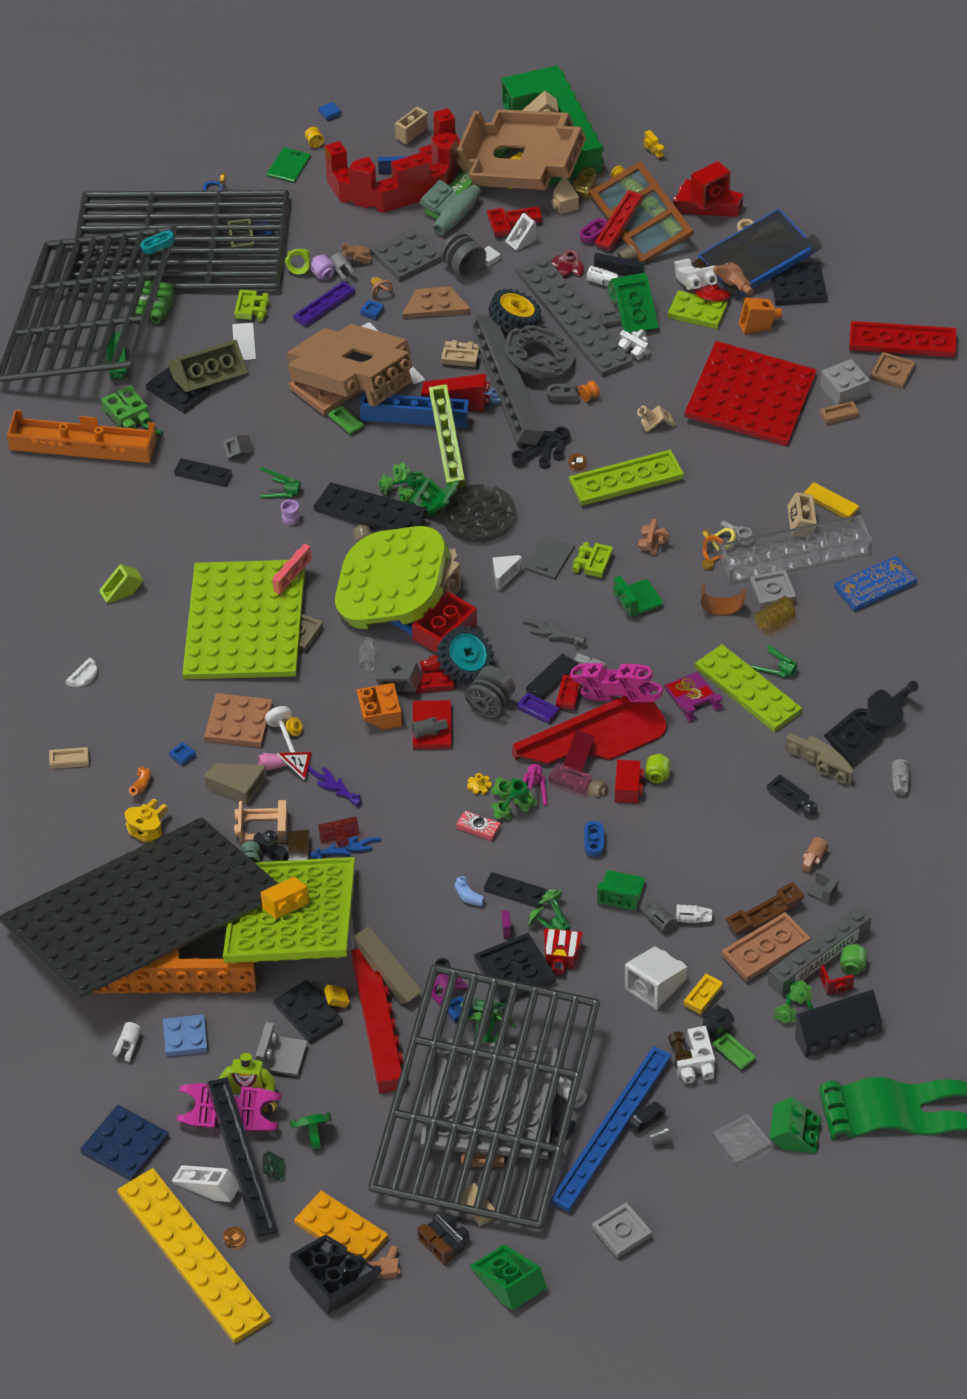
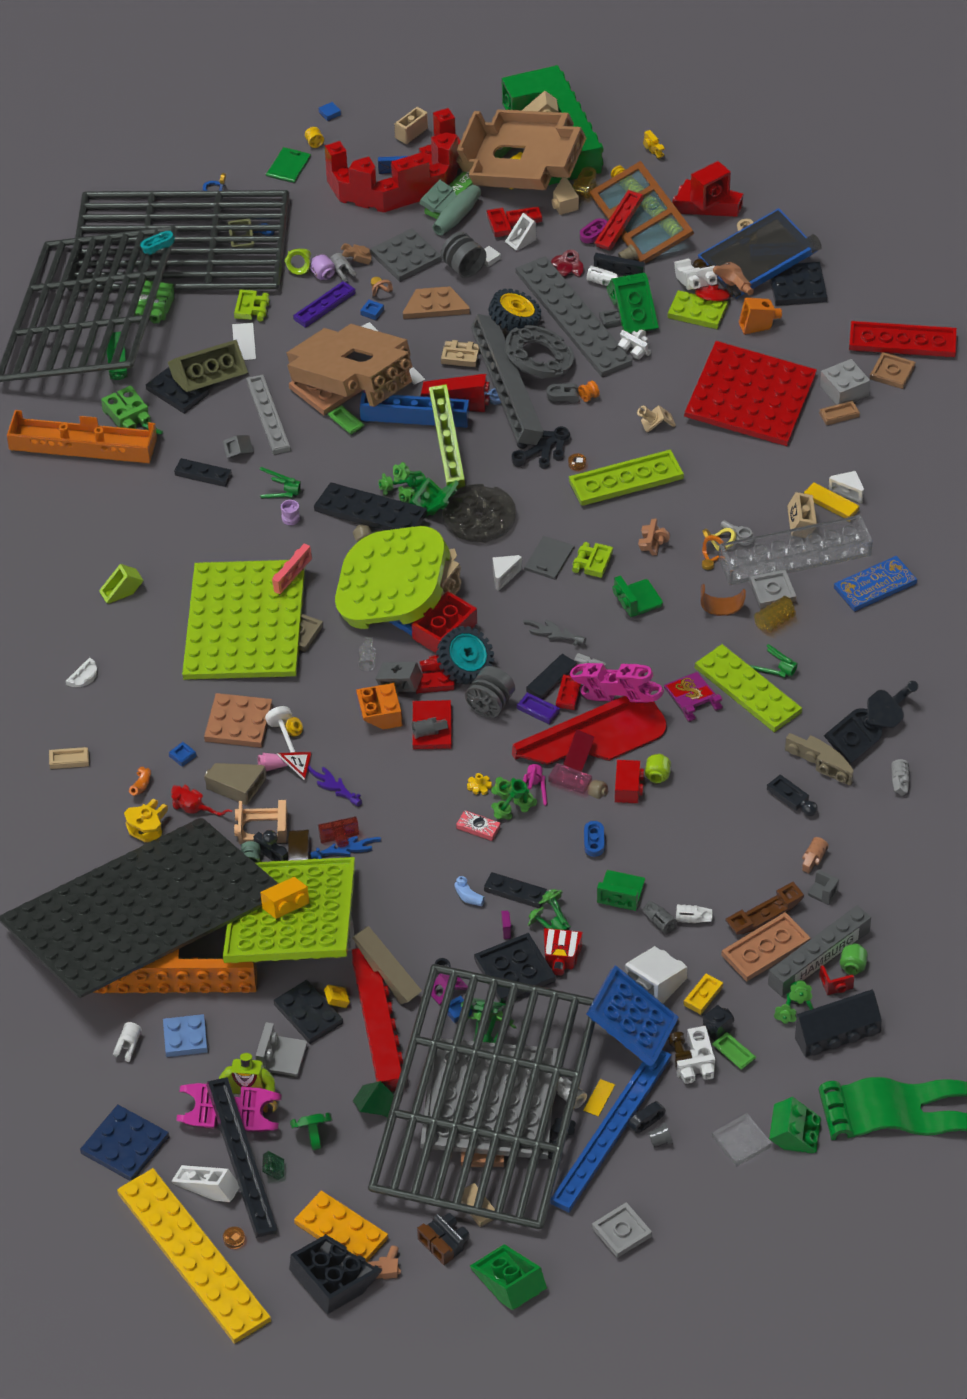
(190, 801): none -> red animal
(268, 414): none -> light grey tile
(374, 1099): none -> dark green slope
(599, 1097): none -> yellow sticker
(632, 1015): none -> blue plate
(847, 485): none -> white slope

